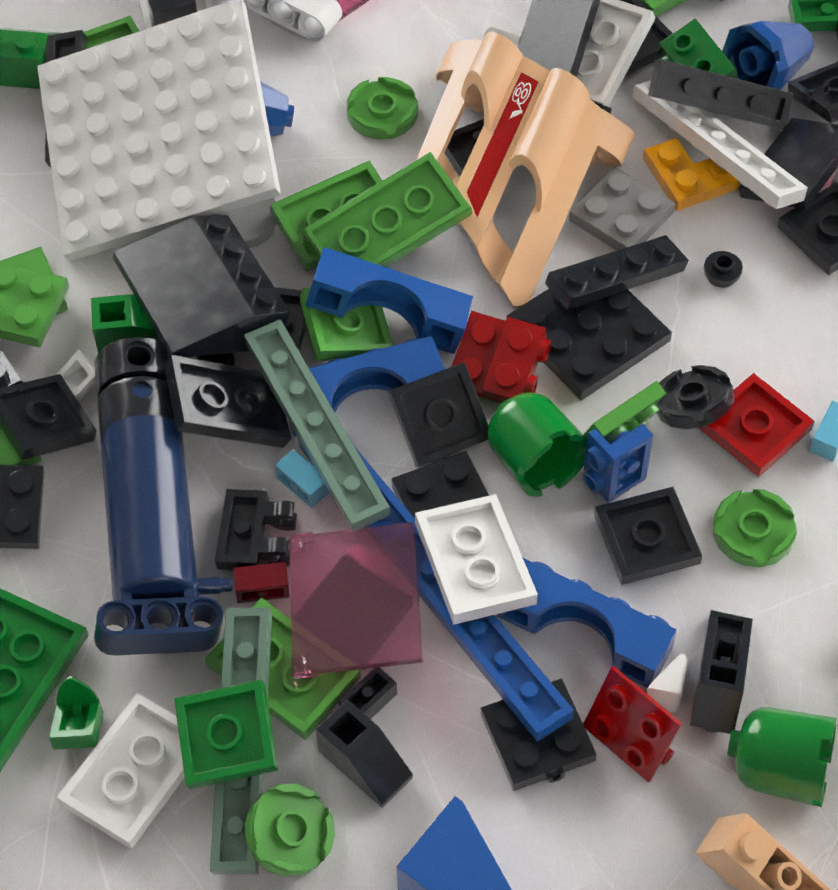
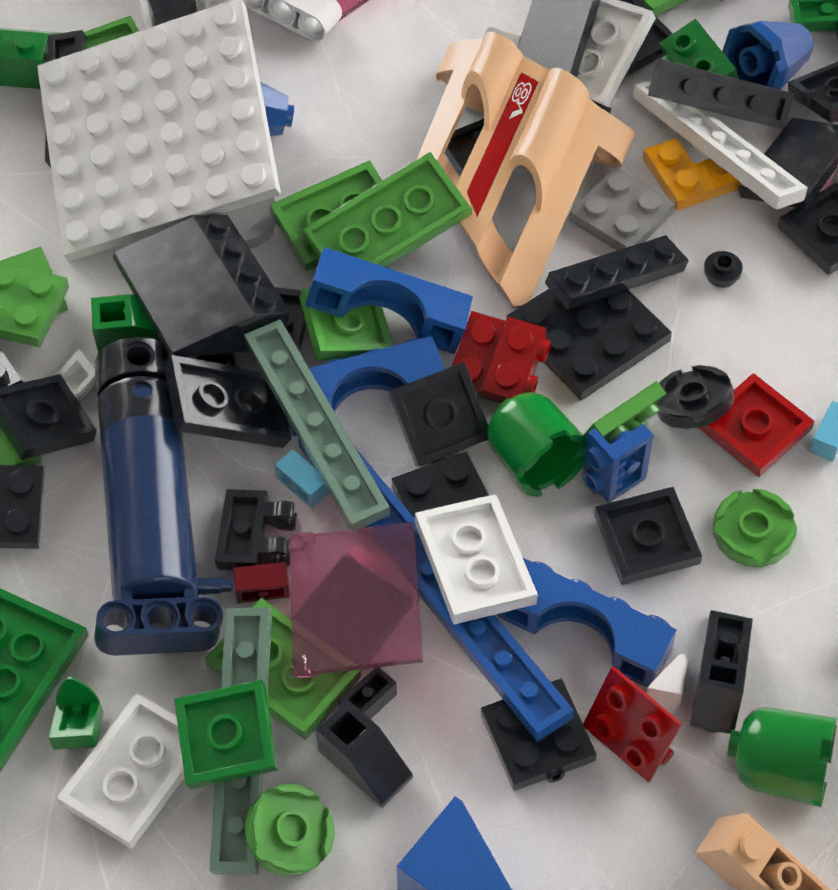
(382, 108): bright green tile -> none

